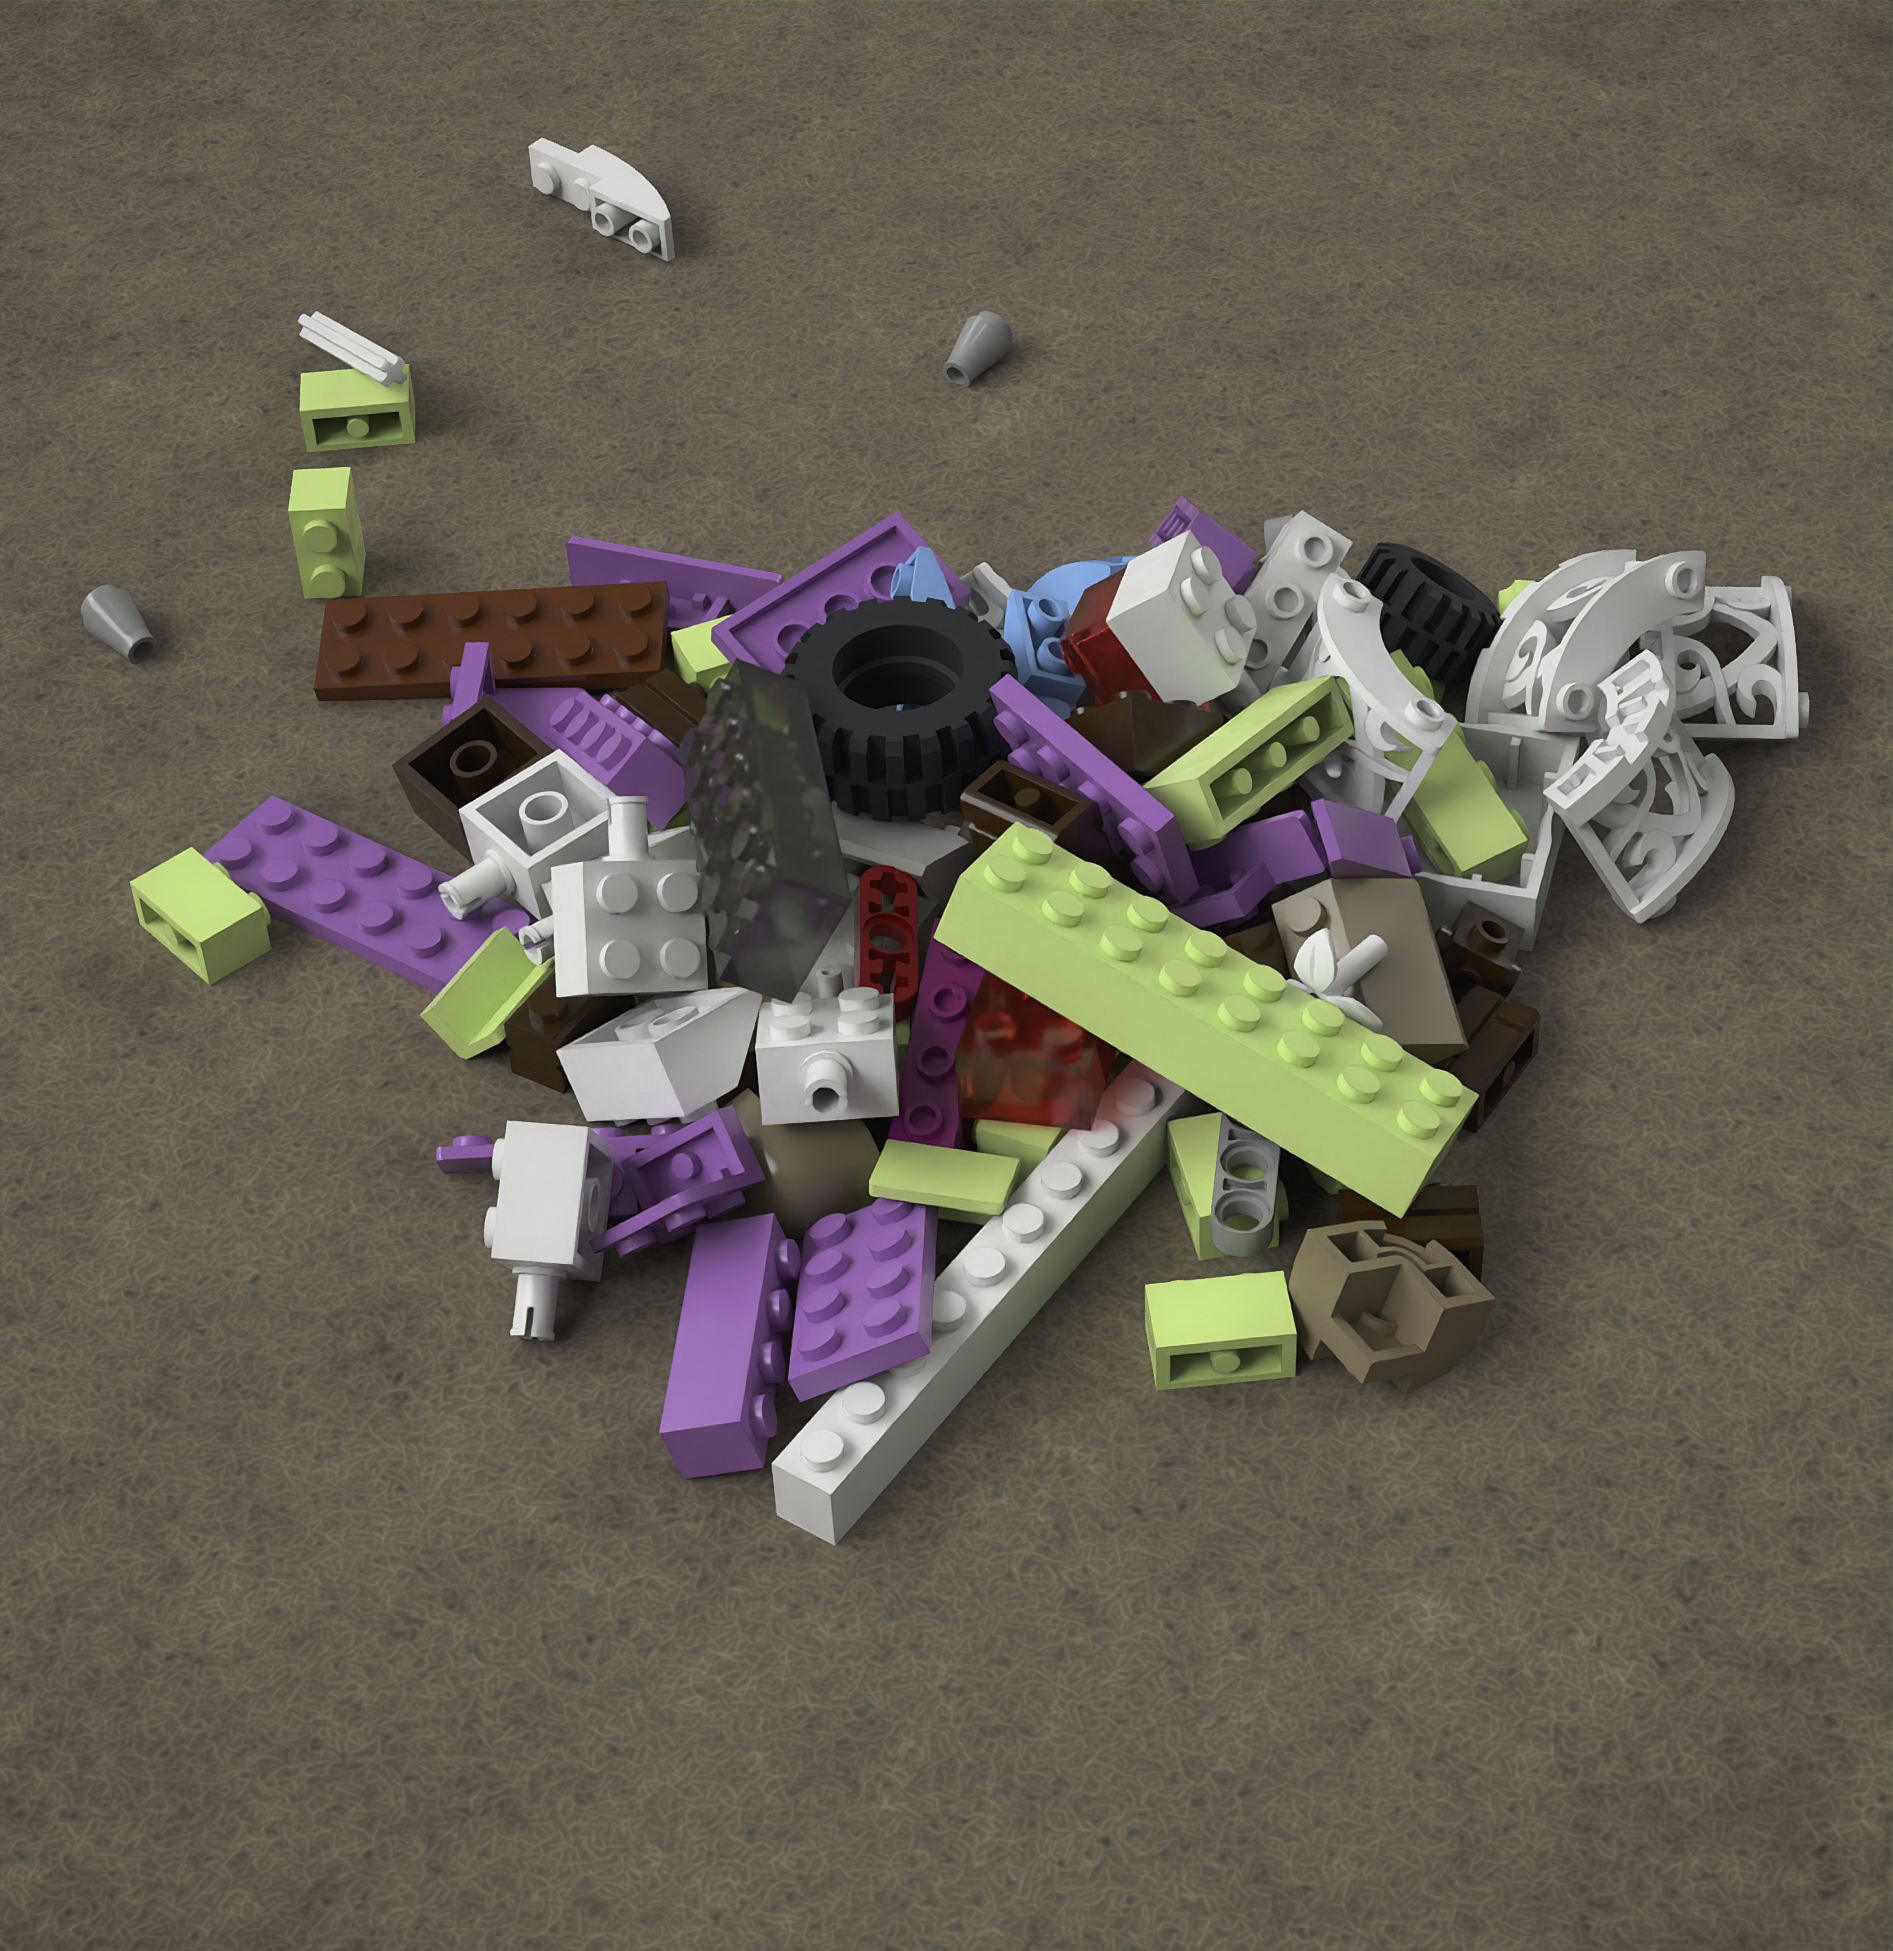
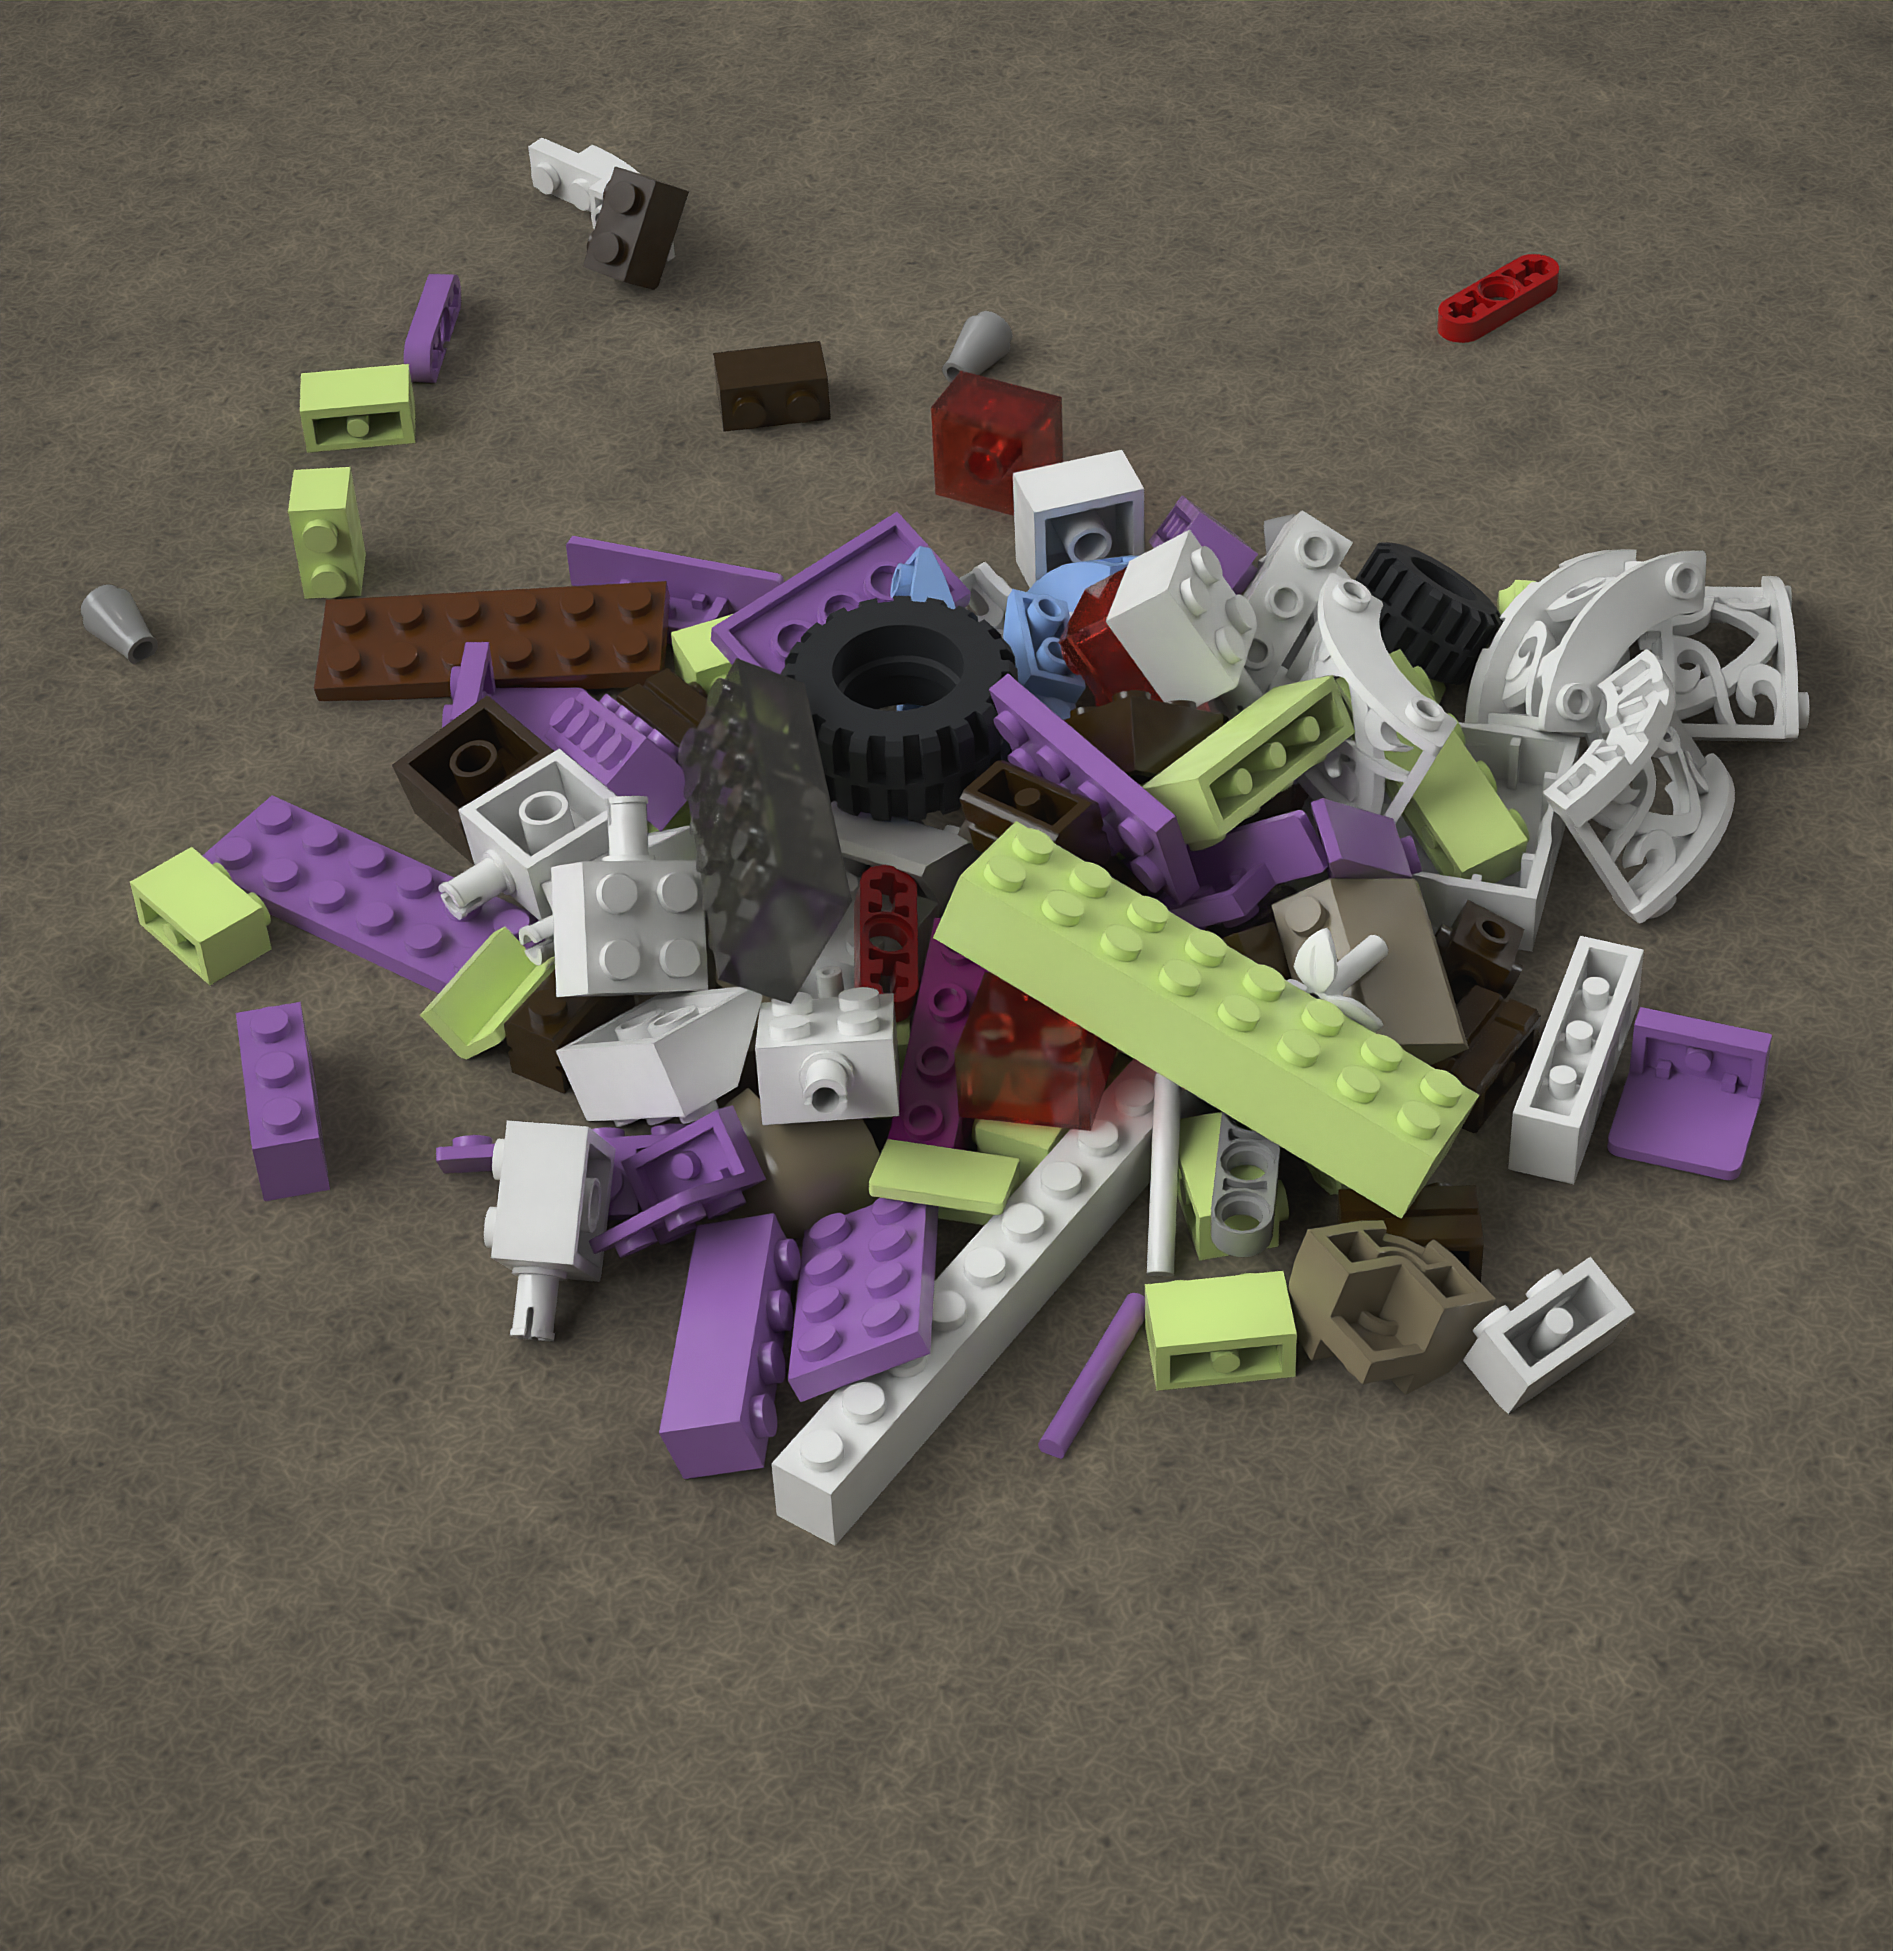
(282, 1101): none -> medium lavender brick
(352, 349): white axle -> none
(432, 326): none -> medium lavender beam
(635, 228): none -> dark brown brick
(772, 386): none -> dark brown brick
(988, 433): none -> clear red brick
(1077, 513): none -> white brick
(1094, 1377): none -> medium lavender bar
(1164, 1177): none -> white bar
(1523, 282): none -> red beam
(1548, 1334): none -> white brick
(1575, 1060): none -> white brick
(1690, 1094): none -> medium lavender bracket

